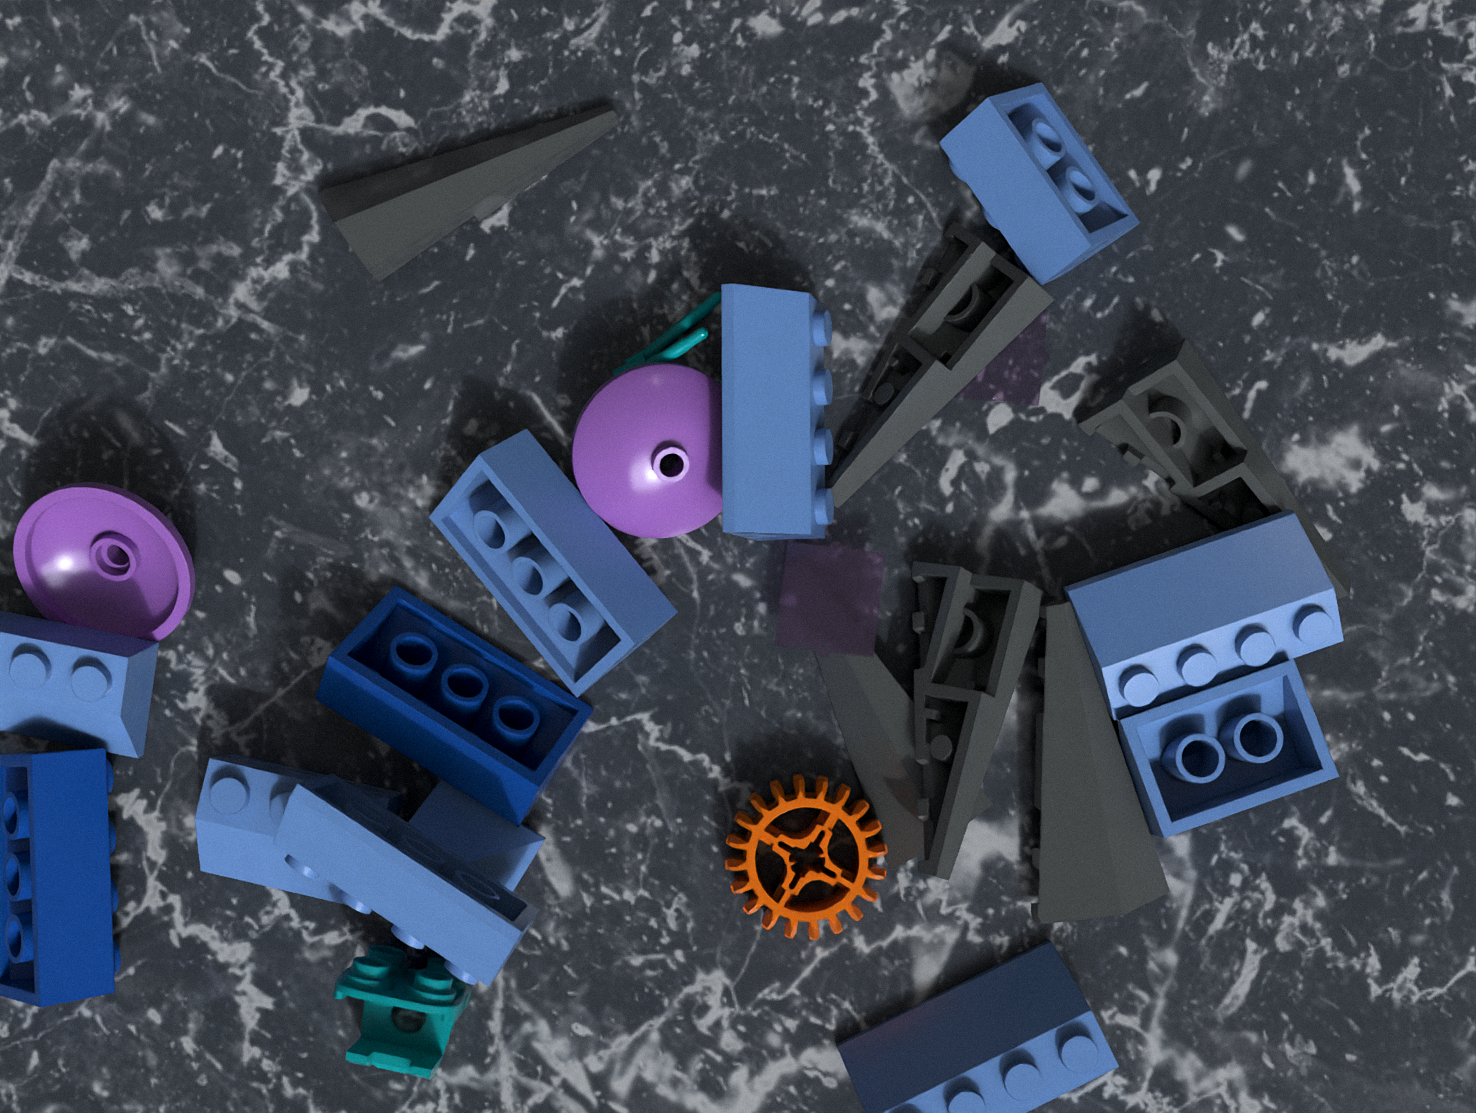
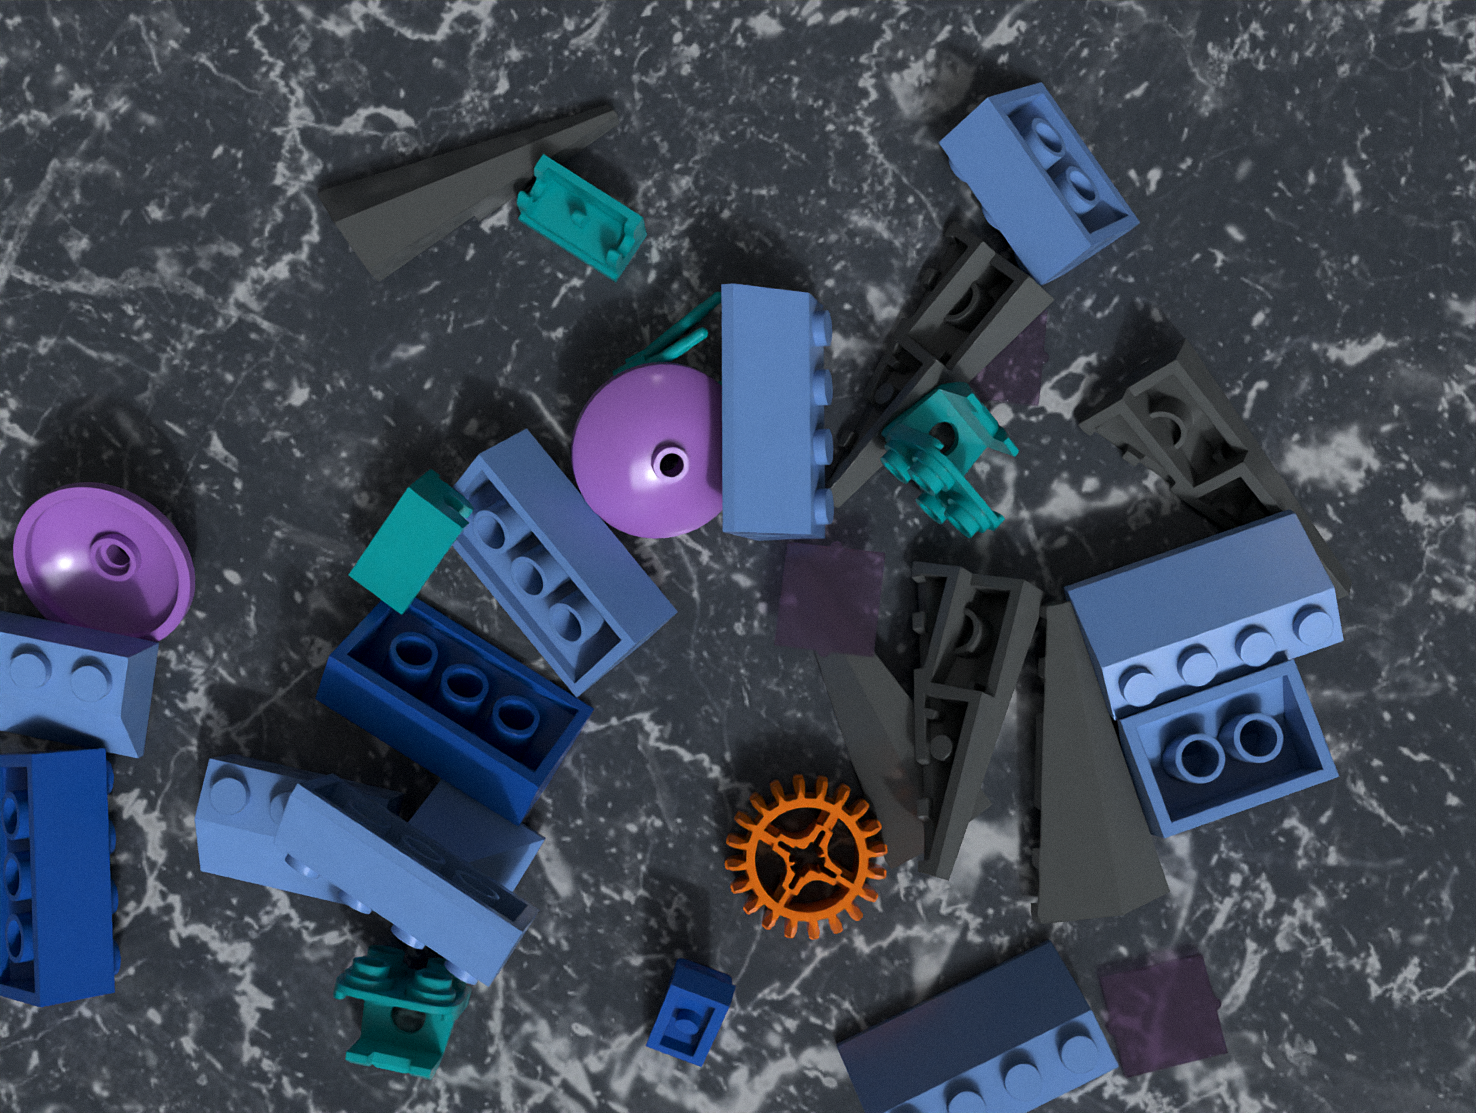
(412, 541): none -> teal hinge
(581, 219): none -> teal hinge
(691, 1011): none -> blue slope
(917, 455): none -> teal piece
(1163, 1015): none -> clear purple piece

